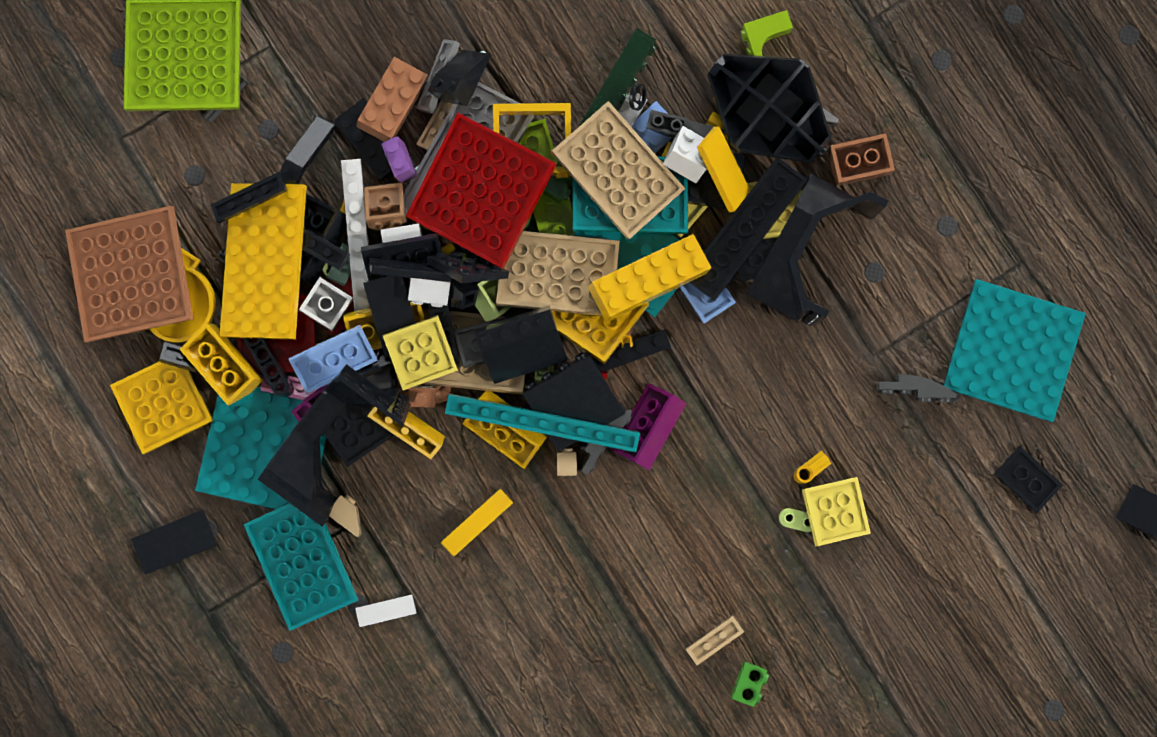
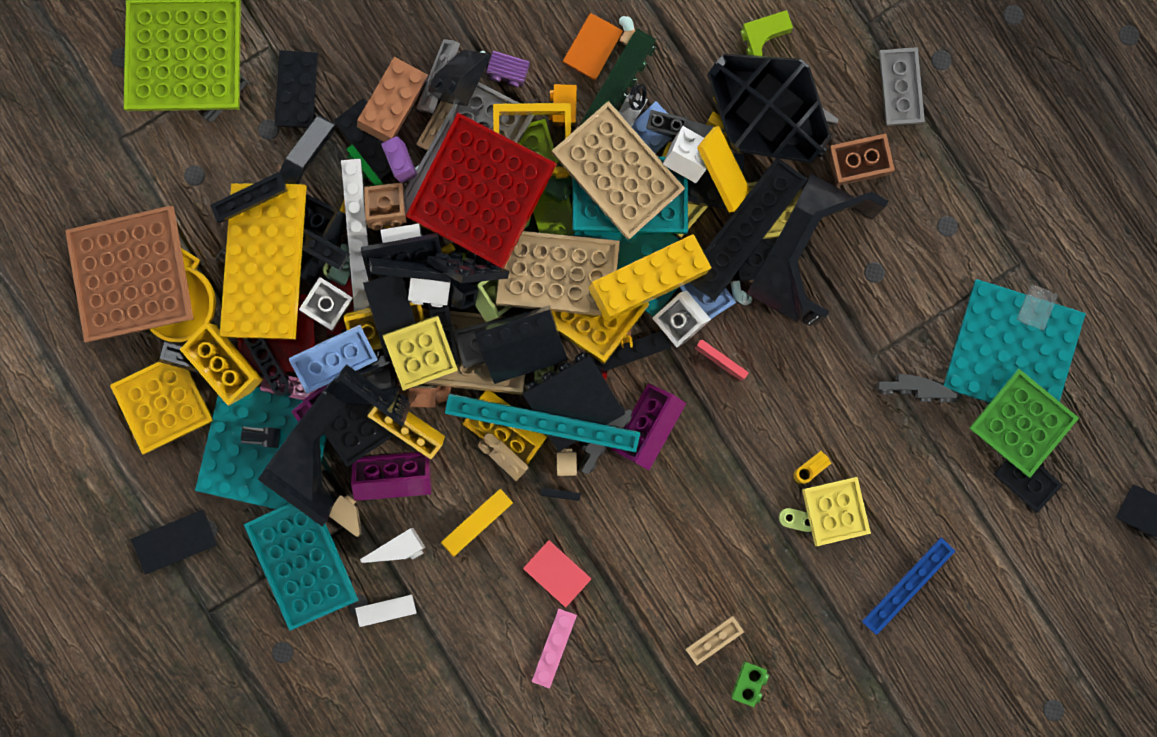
(266, 437): none -> black piece
(296, 89): none -> black plate
(367, 172): none -> green plate
(391, 476): none -> magenta slope
(402, 547): none -> white slope
(503, 456): none -> tan hinge
(507, 69): none -> medium lavender brick
(554, 648): none -> bright pink plate
(557, 573): none -> coral tile
(560, 494): none -> black tile
(564, 94): none -> light orange brick
(592, 46): none -> orange tile
(627, 24): none -> arm
(681, 318): none -> white brick
(721, 360): none -> coral tile
(739, 295): none -> light aqua arm
(901, 86): none -> light grey plate
(908, 586): none -> blue plate
(1024, 423): none -> bright green plate
(1037, 307): none -> clear plate

